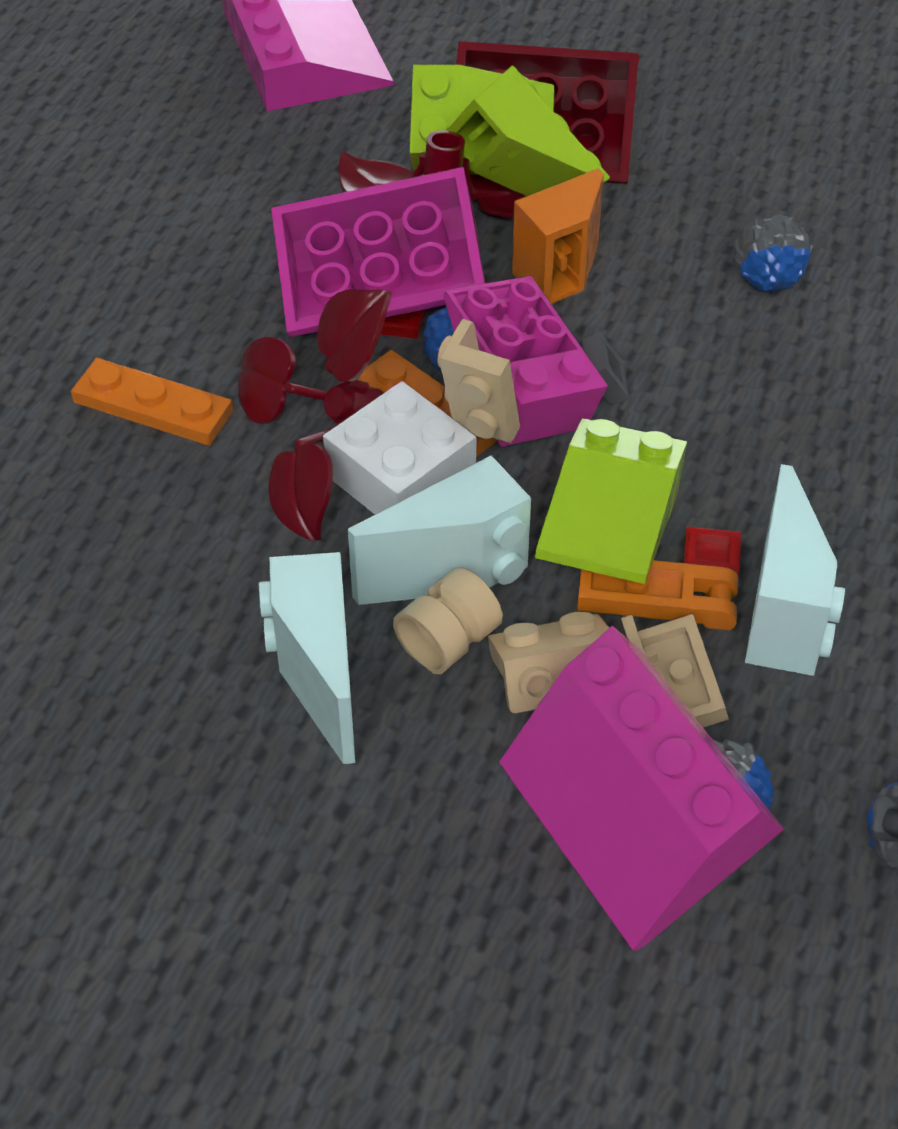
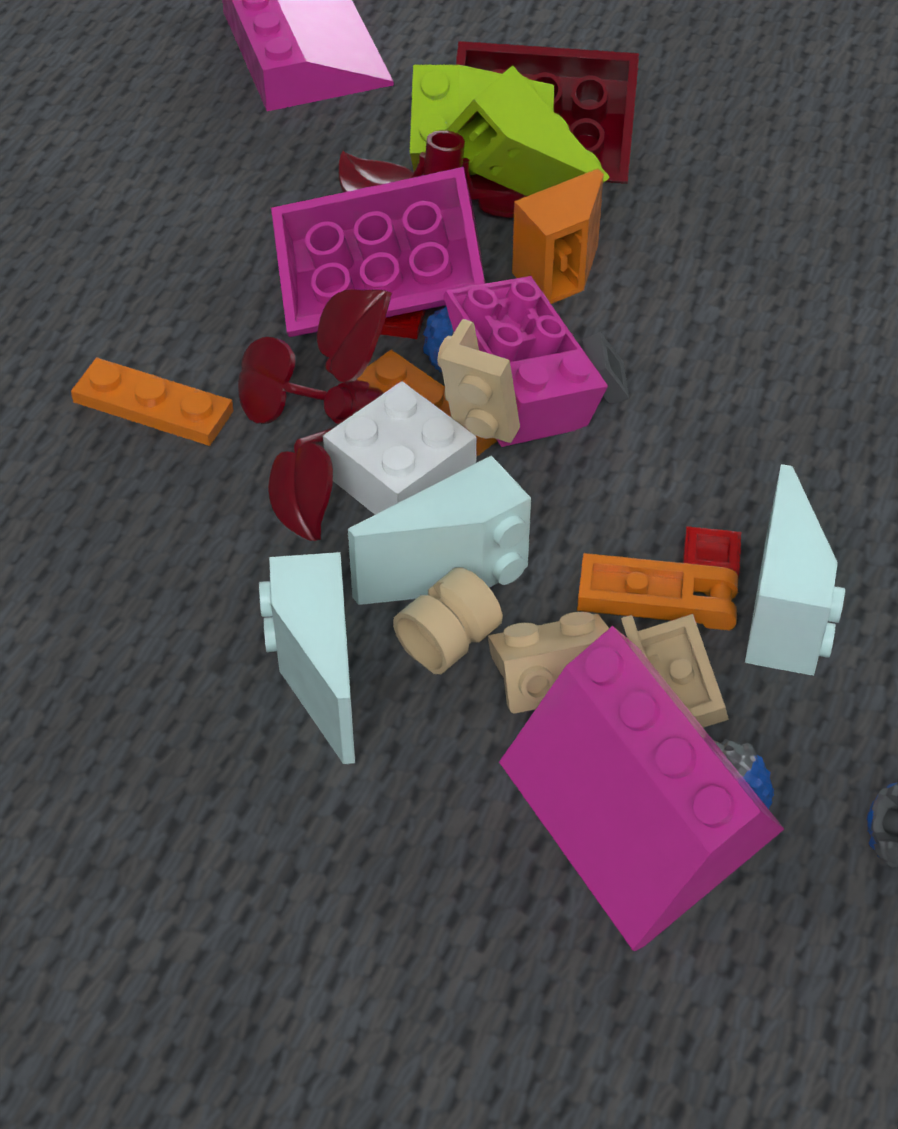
(612, 500): lime slope -> none
(772, 253): piece -> none

